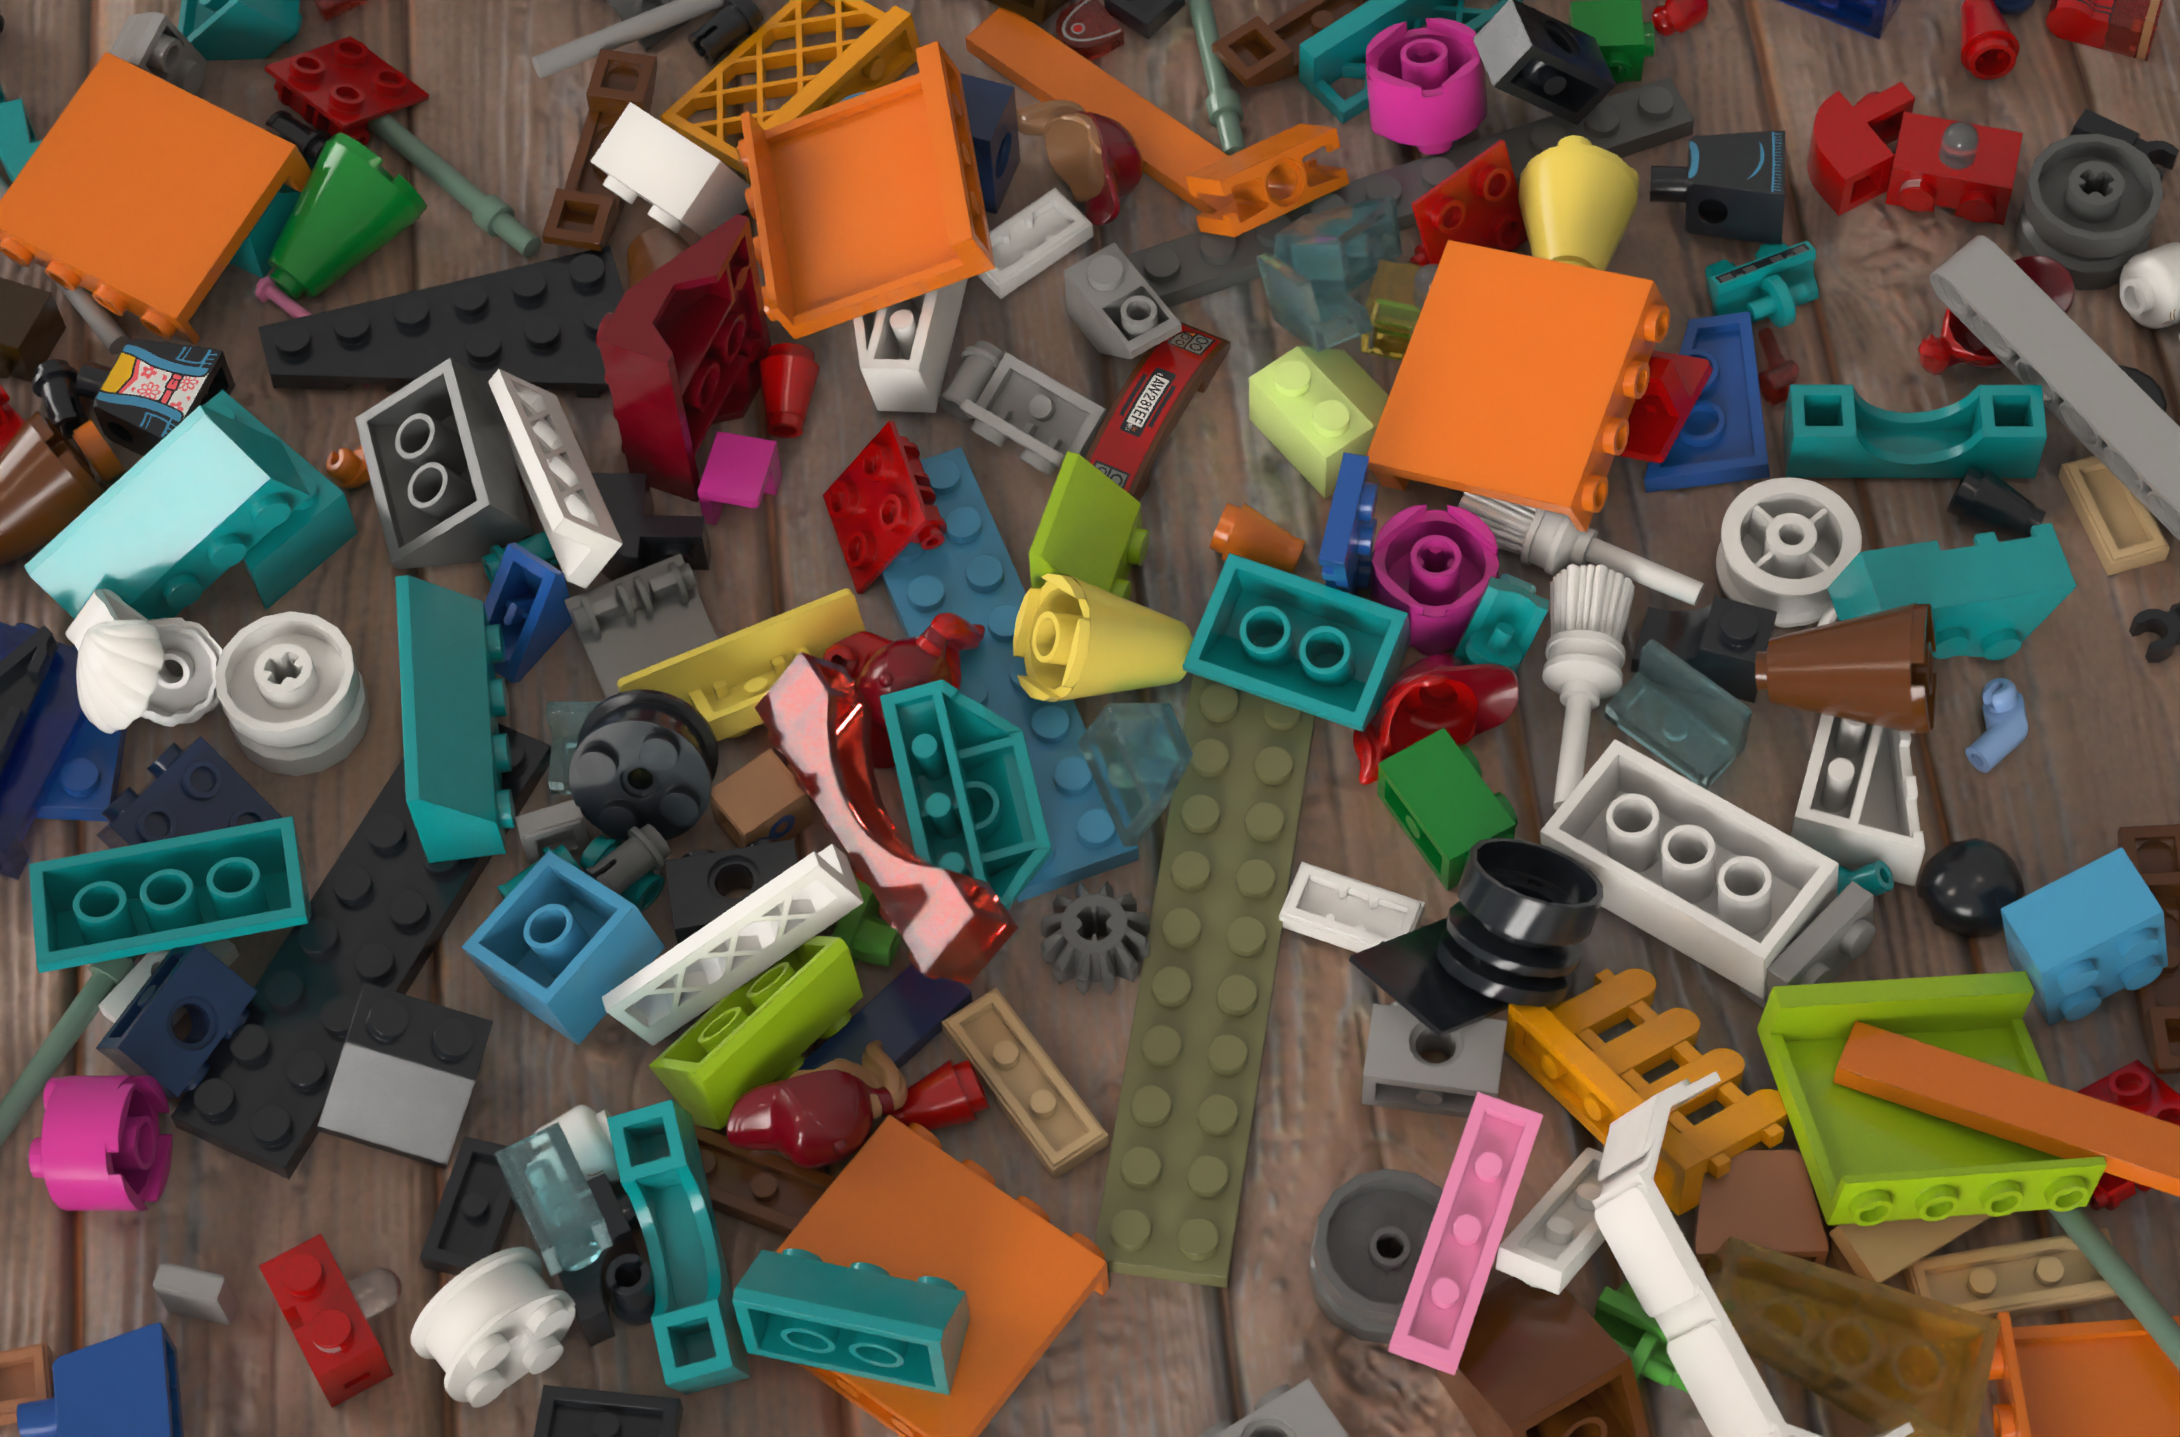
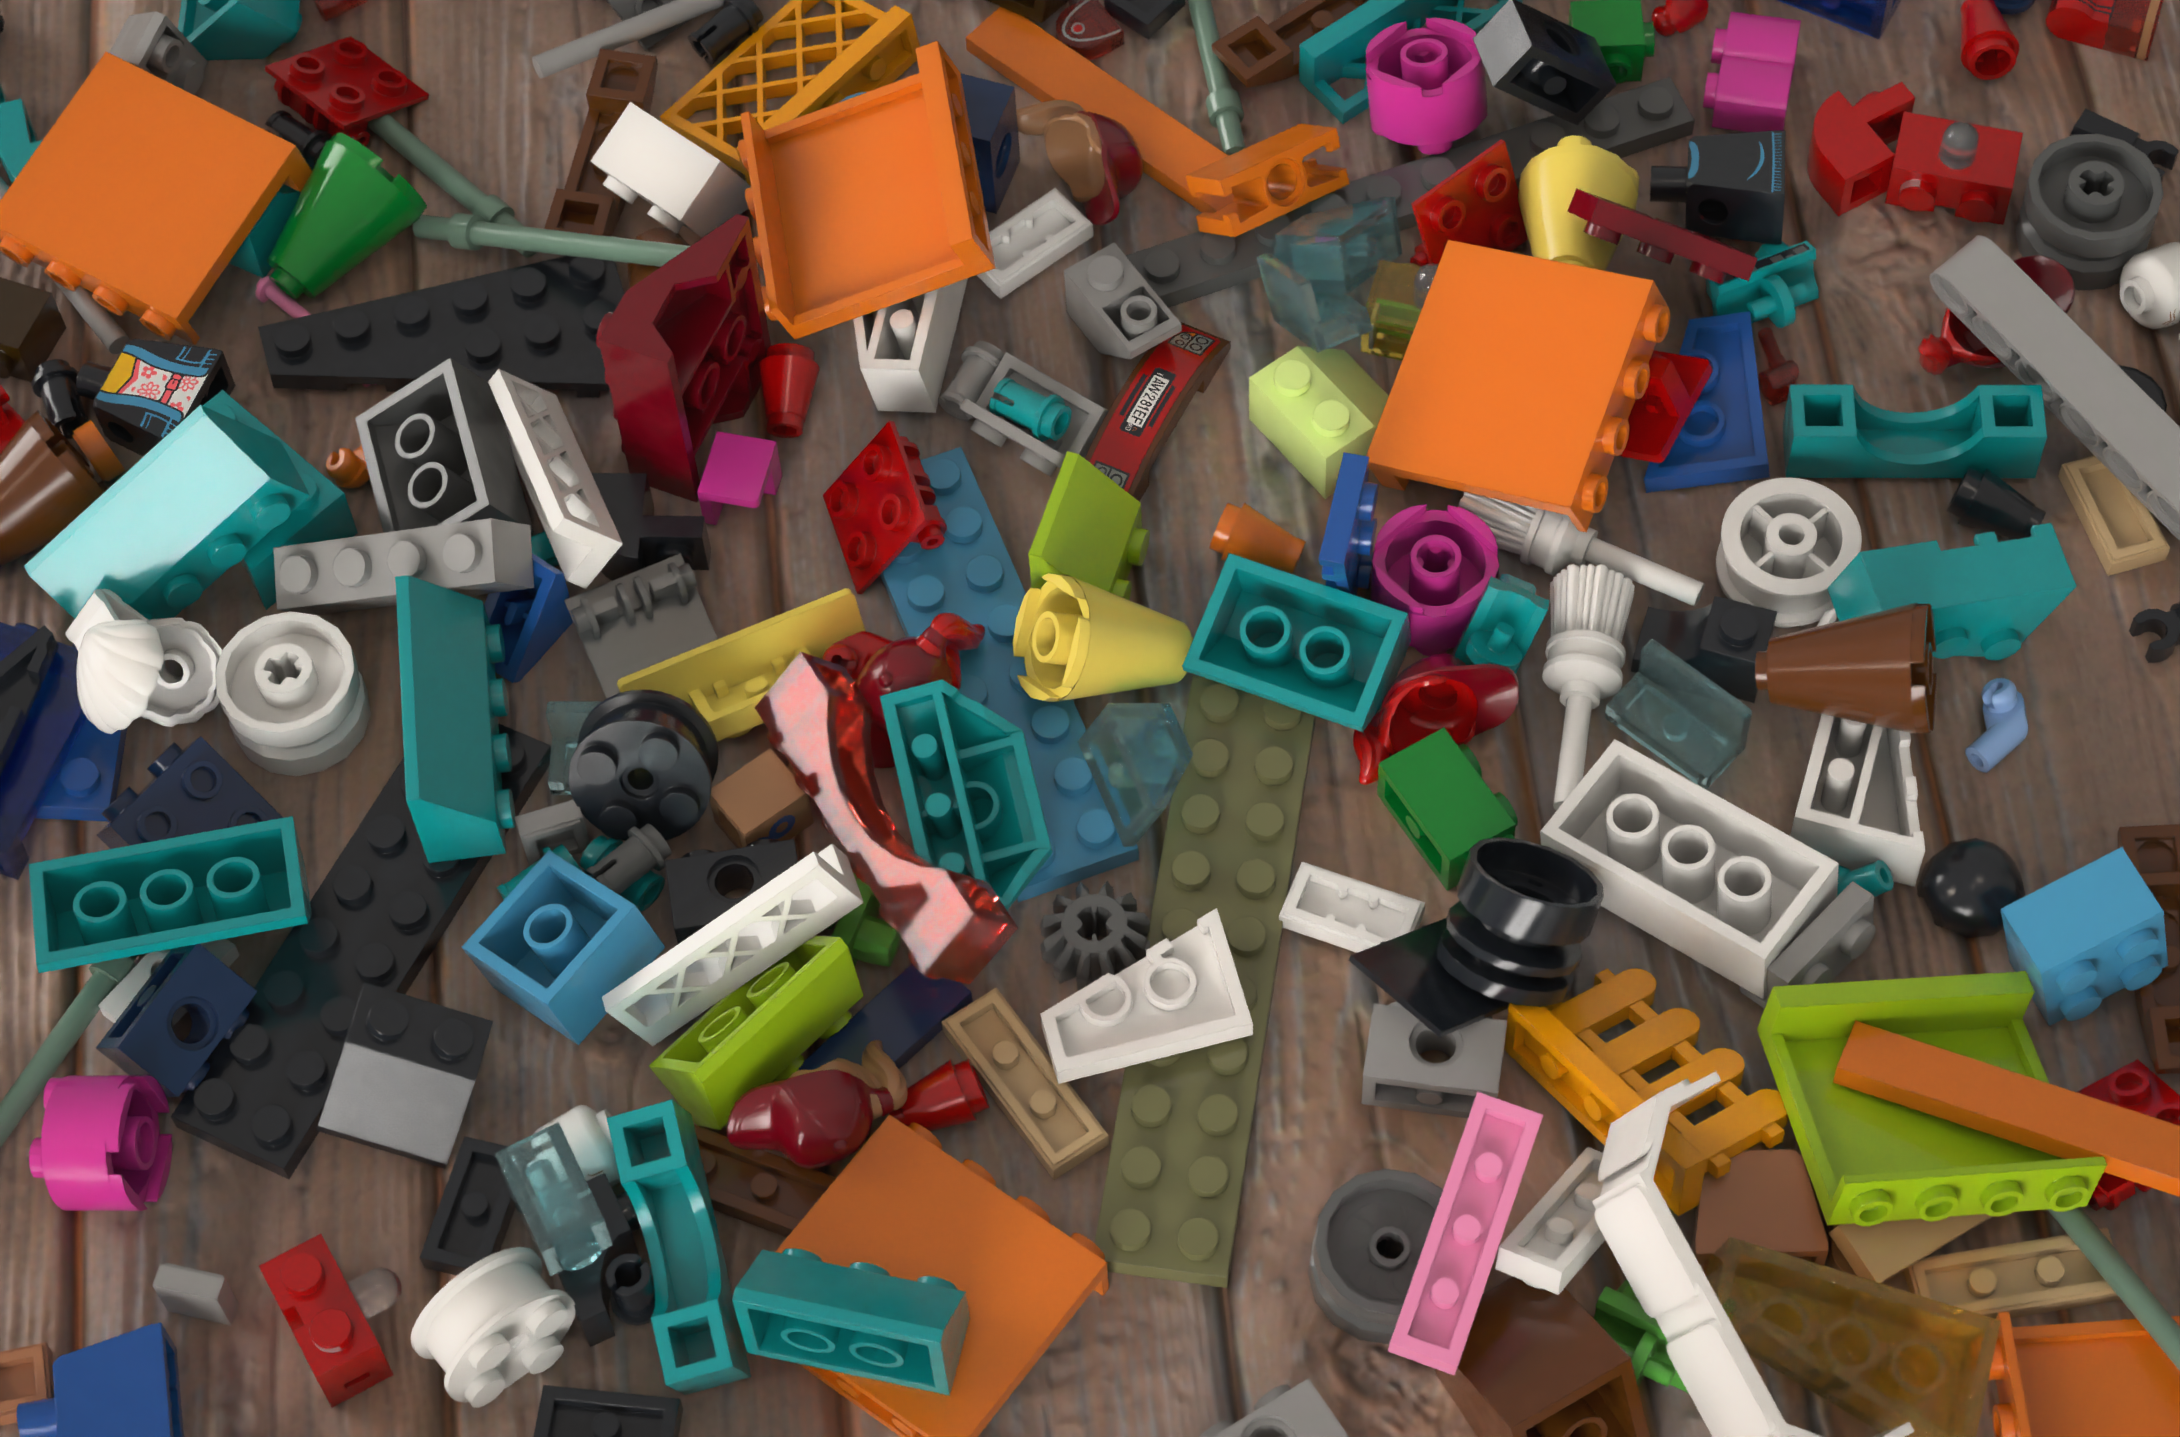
(362, 570): none -> light grey brick
(473, 233): none -> sand green bar
(1043, 415): none -> teal pin
(1159, 1007): none -> white wing
(1661, 238): none -> dark red wing
(1754, 72): none -> dark pink brick

